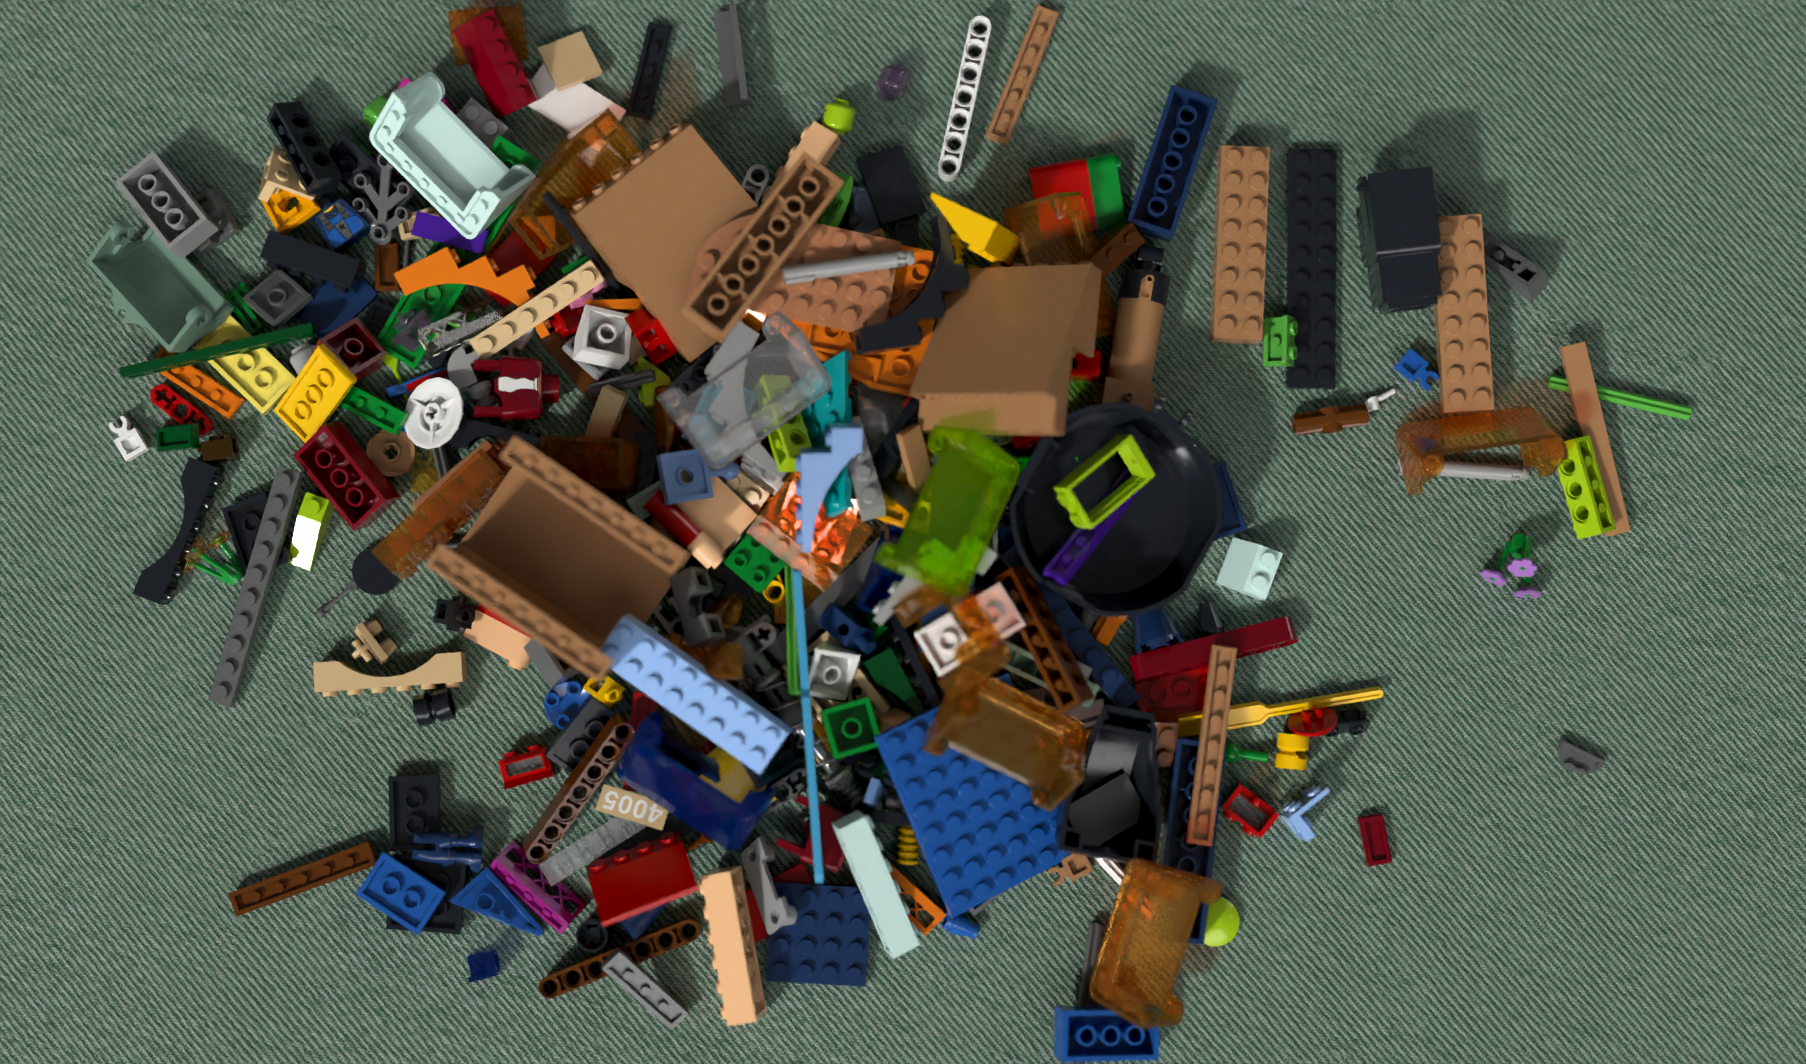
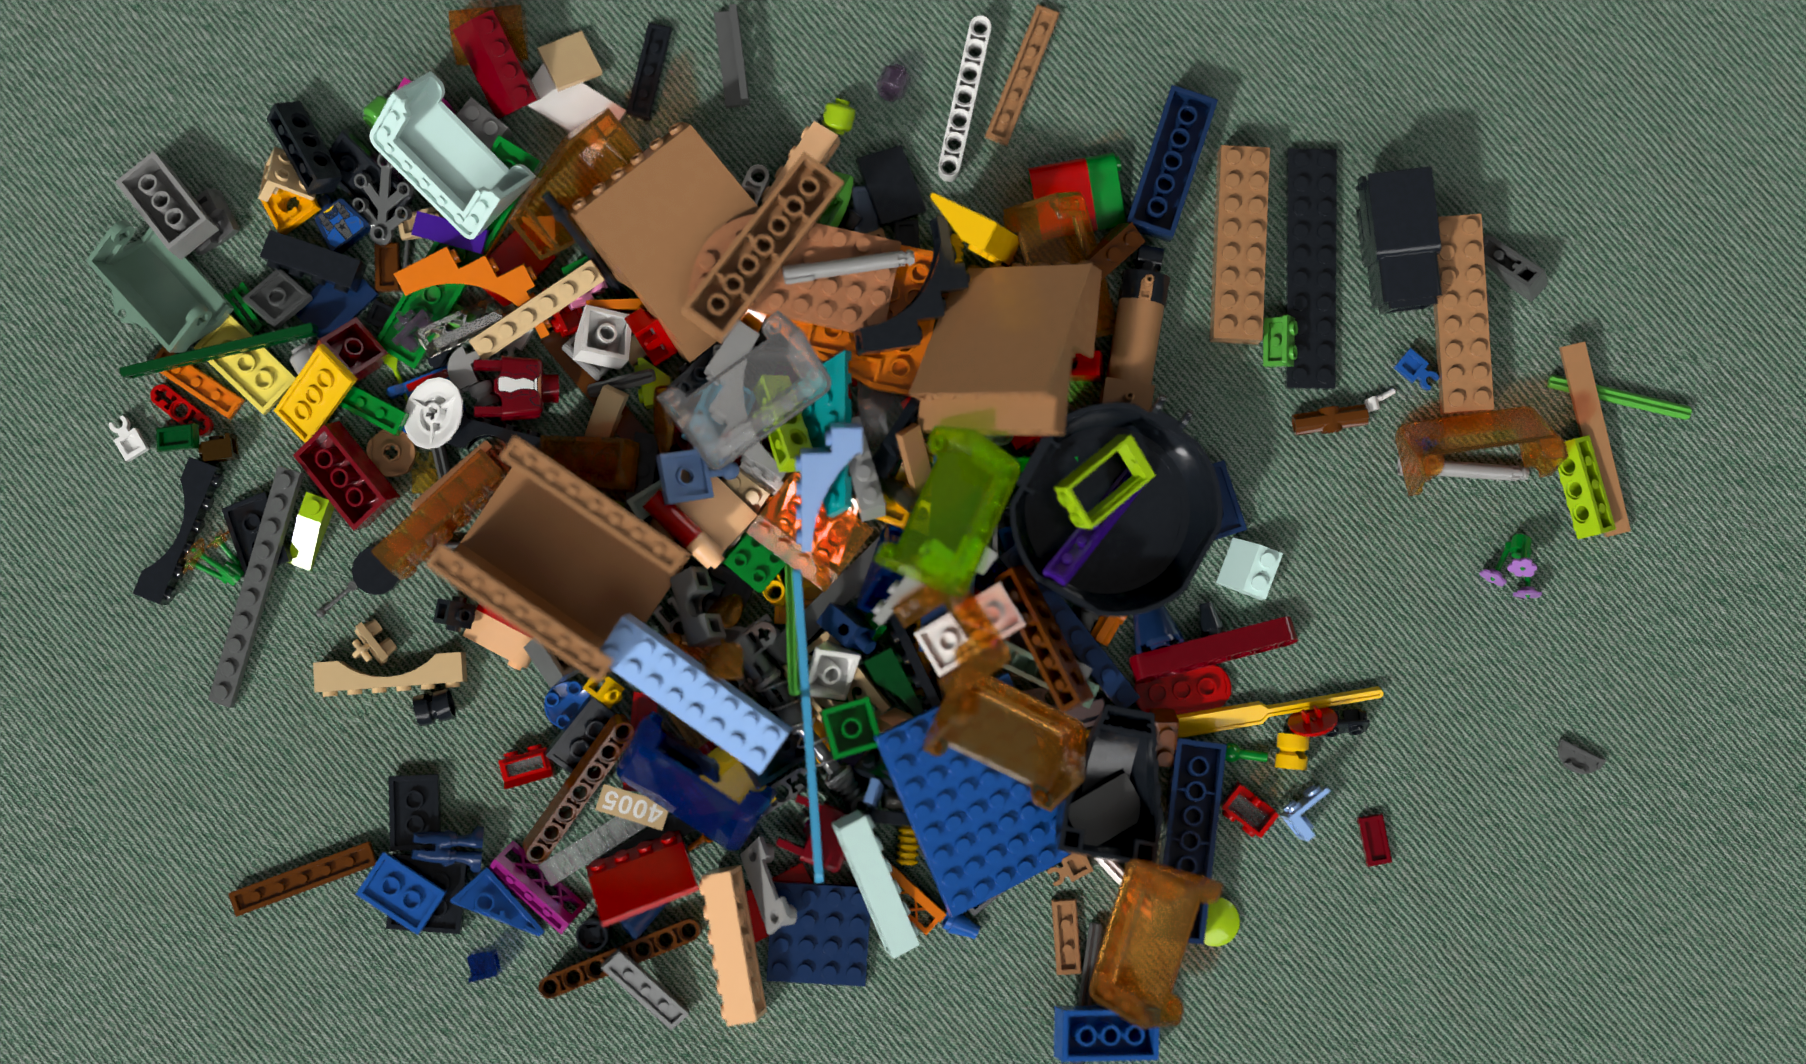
(1066, 936): none -> medium nougat tile
(1211, 745): medium nougat tile -> none

